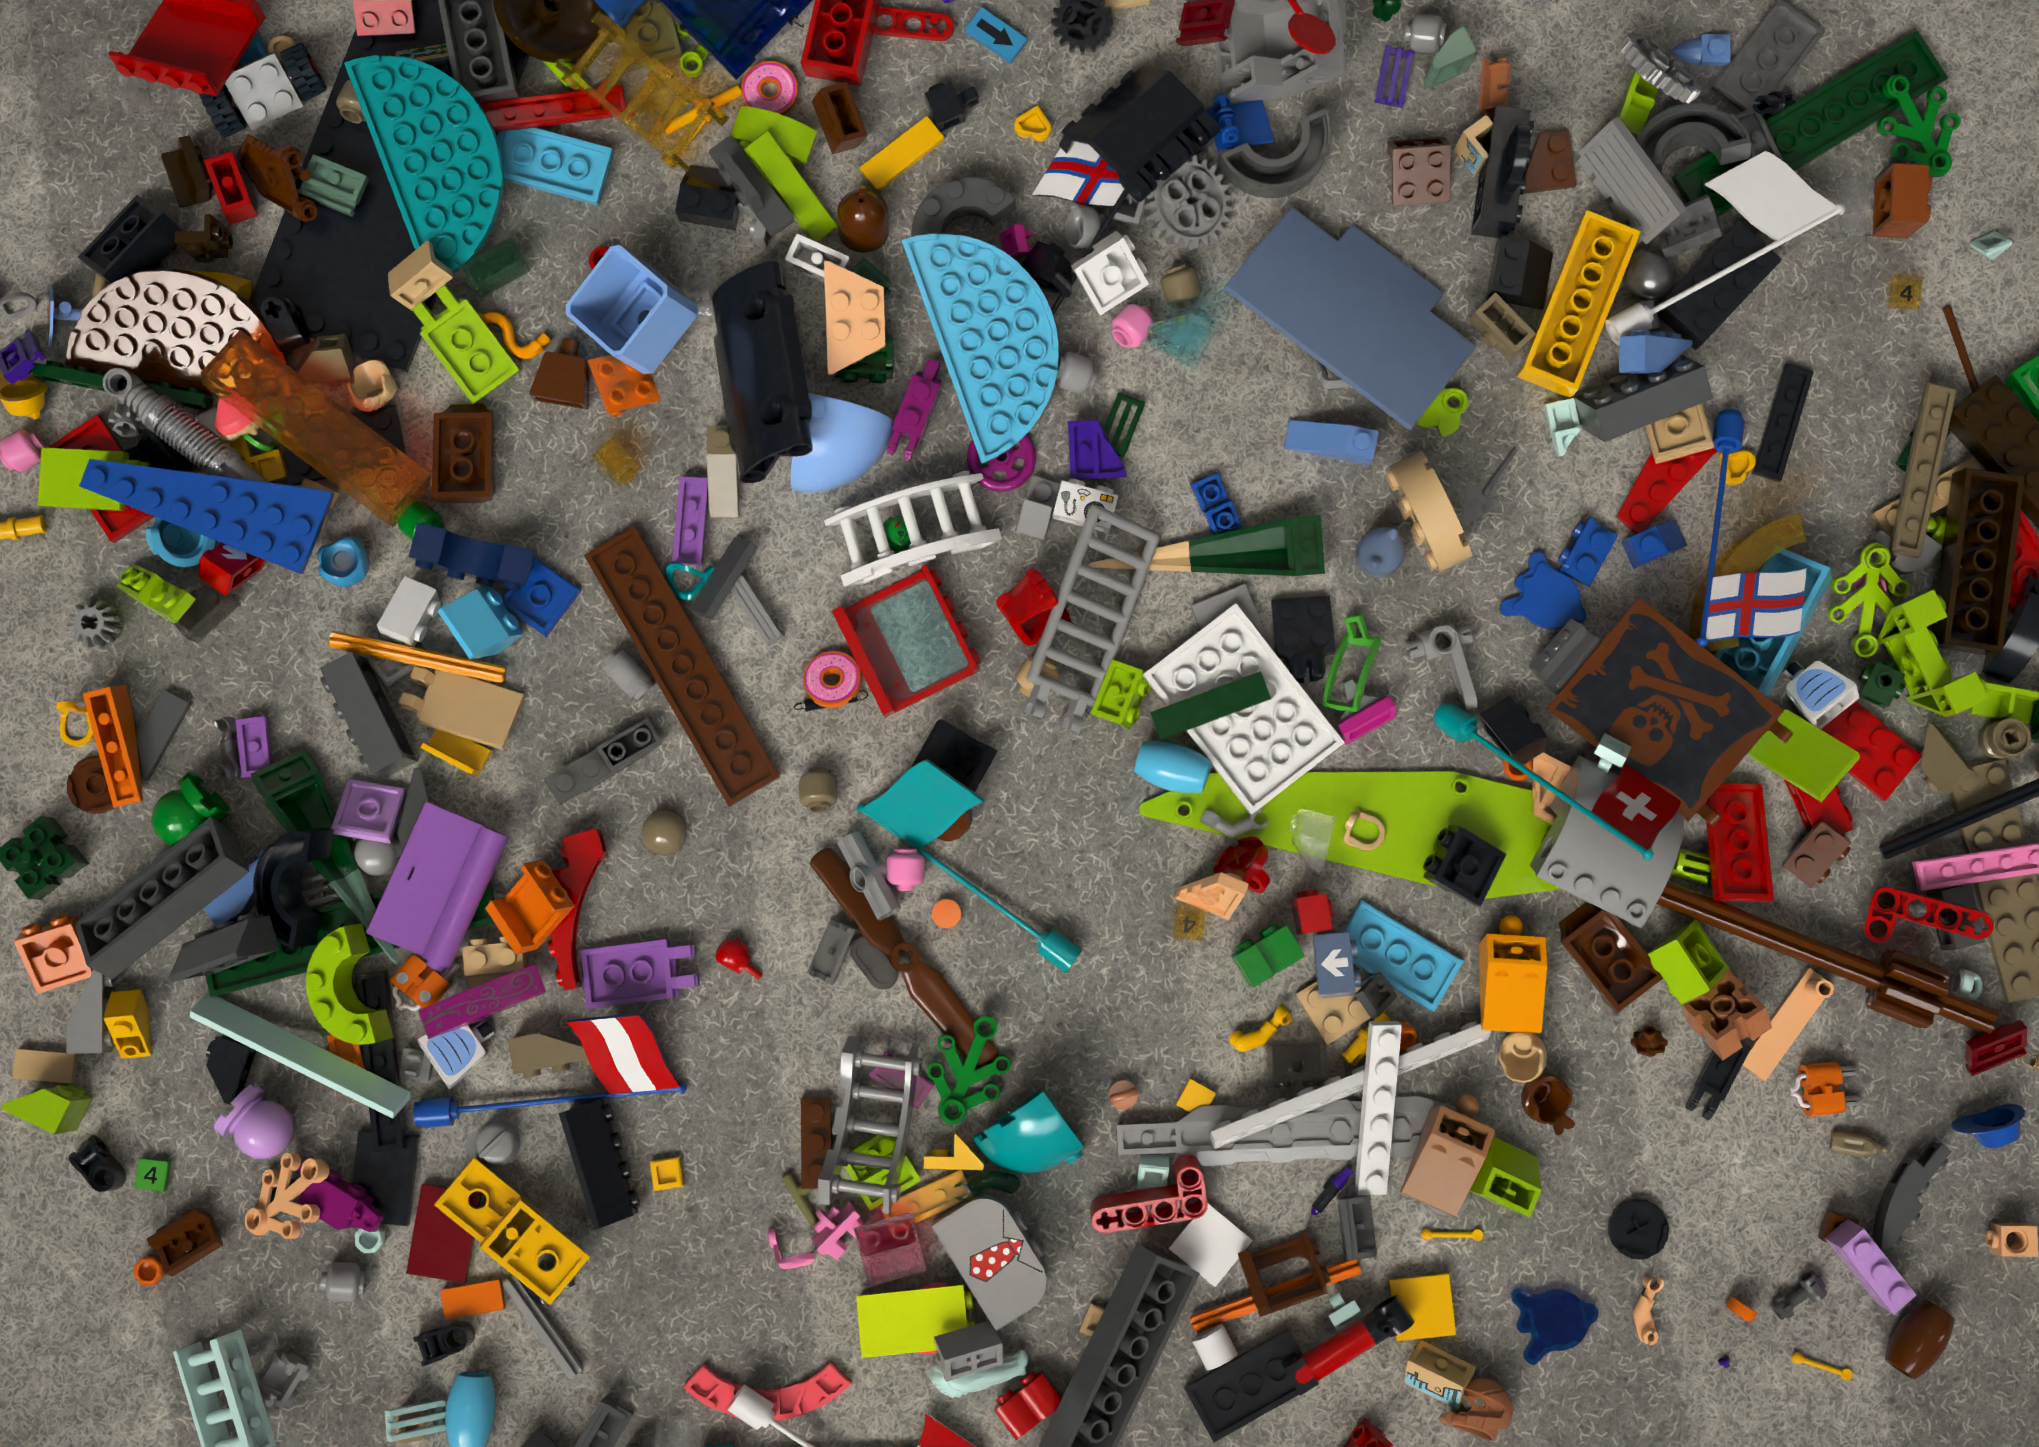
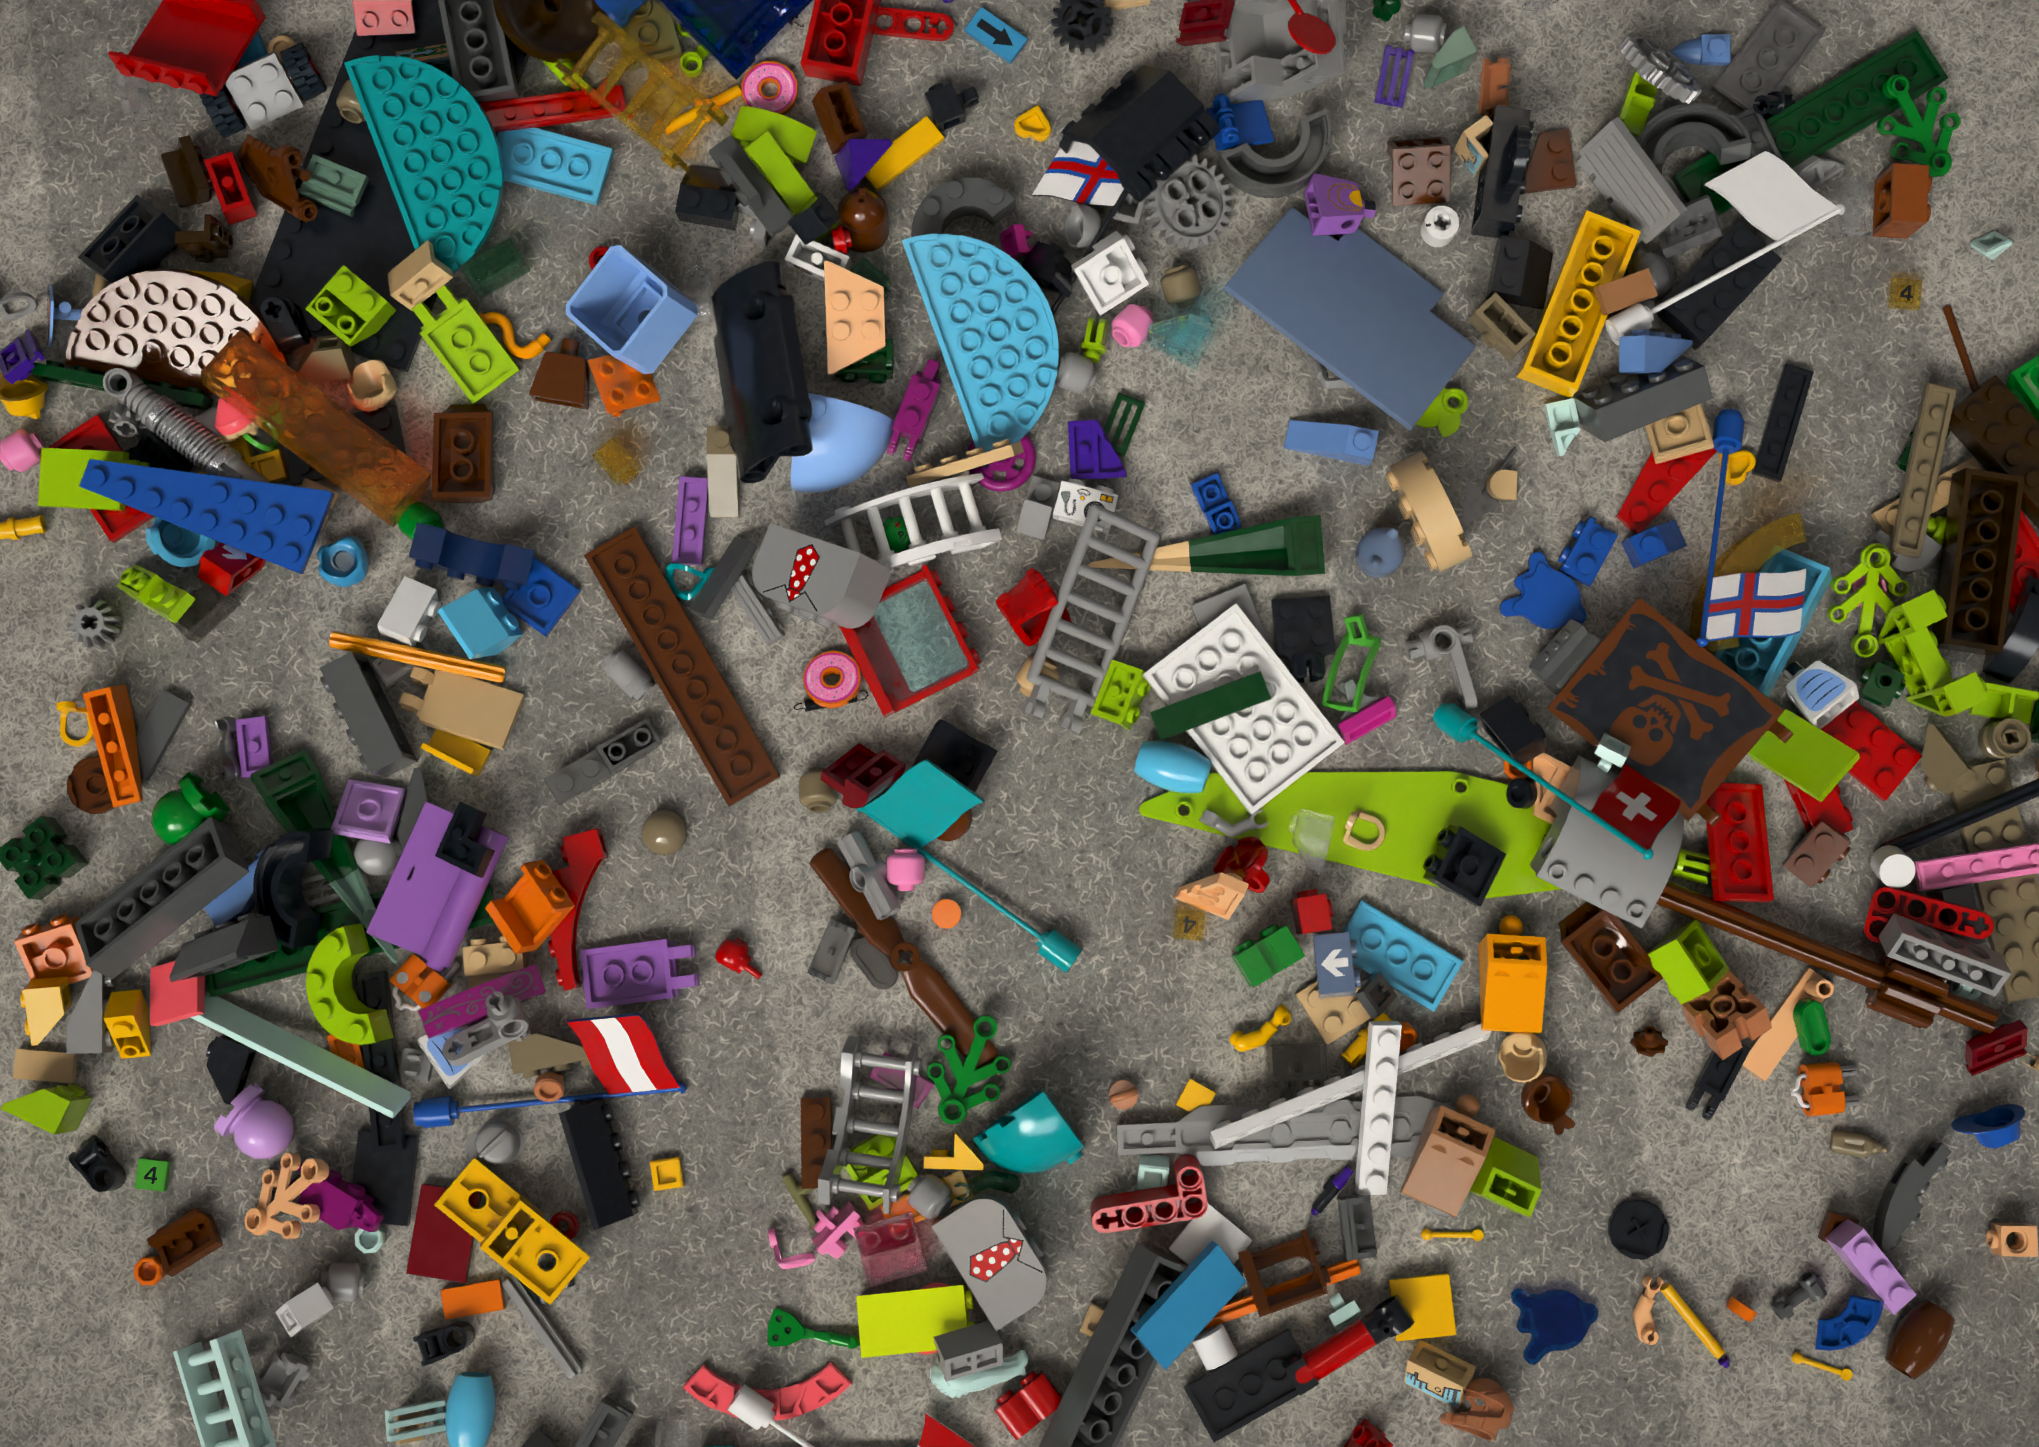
(45, 1005): none -> yellow slope
(175, 999): none -> coral tile
(305, 1309): none -> white brick
(350, 307): none -> lime slope
(459, 842): none -> black plate
(505, 1023): none -> light grey piece
(549, 1086): none -> nougat tile
(570, 1218): none -> red plate
(800, 1332): none -> green piece
(814, 218): none -> black slope
(818, 578): none -> light grey brick
(841, 239): none -> red plate
(858, 158): none -> dark purple slope
(862, 774): none -> dark red brick
(930, 1196): none -> light grey head
(975, 458): none -> tan plate
(1095, 349): none -> lime arm
(1188, 1305): none -> dark azure tile
(1335, 205): none -> medium lavender torso
(1439, 226): none -> white piece
(1502, 484): none -> tan tile
(1521, 794): none -> black tile
(1625, 291): none -> medium nougat tile
(1692, 1320): none -> yellow bar
(1812, 1026): none -> green tile
(1817, 170): none -> light grey tile
(1851, 1325): none -> blue tile
(1892, 866): none -> white piece
(1944, 955): none -> light grey brick

